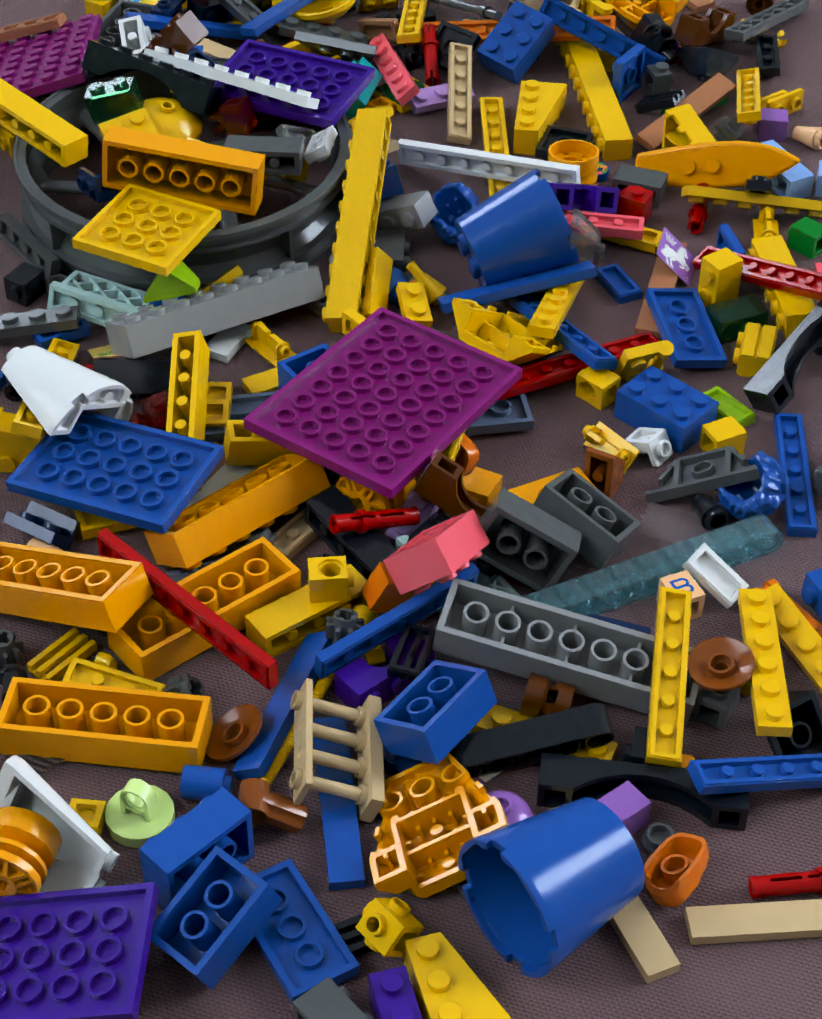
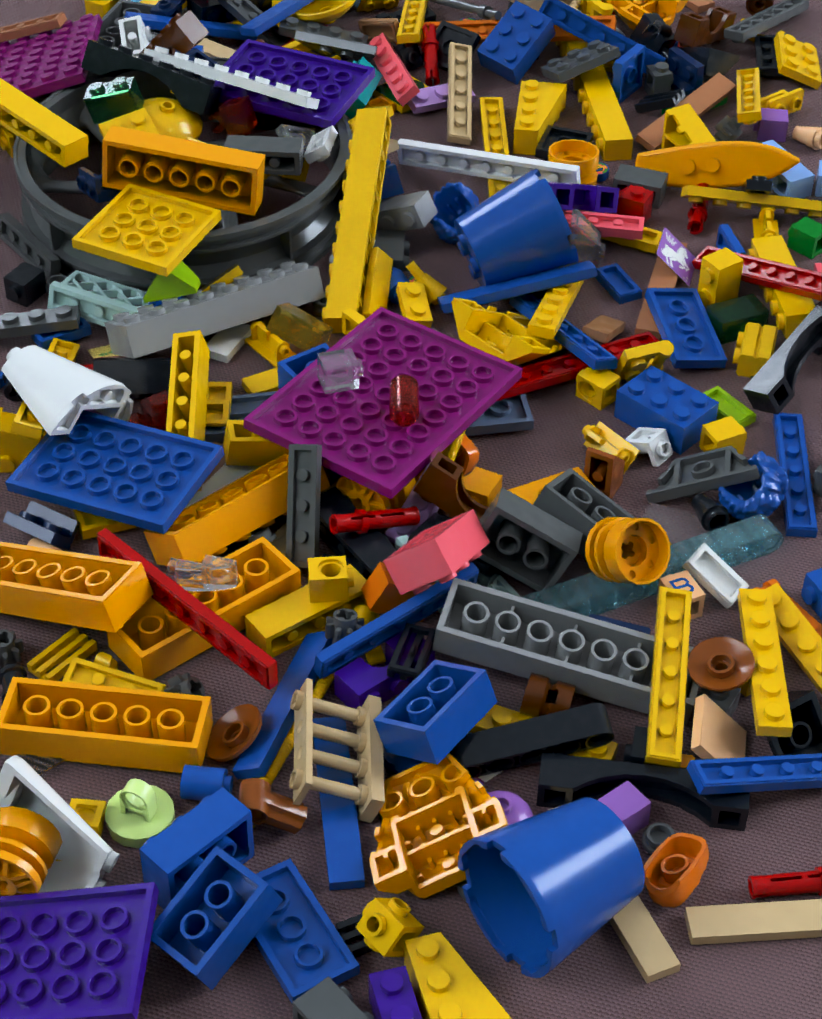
(211, 575): none -> clear slope
(298, 327): none -> clear yellow brick
(303, 503): none -> dark grey plate
(339, 370): none -> clear brick
(404, 400): none -> clear red head
(580, 61): none -> dark grey plate
(604, 328): none -> medium nougat tile
(627, 550): none -> light orange wheel
(685, 69): none -> dark blue bracket
(715, 732): none -> light nougat tile
(797, 60): none -> yellow plate

